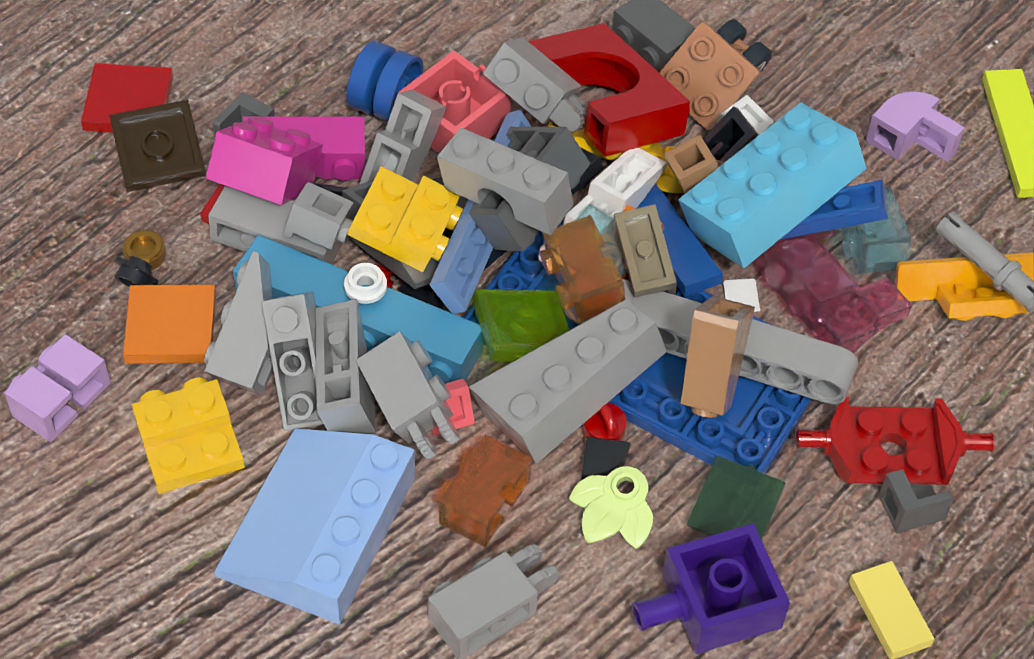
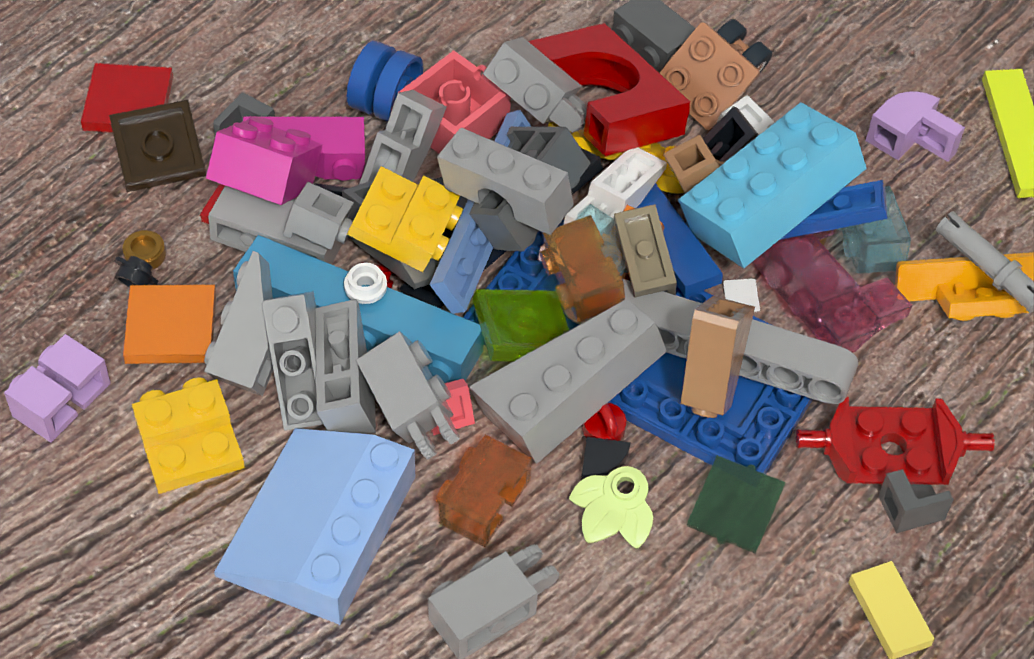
(718, 590): dark purple brick -> none

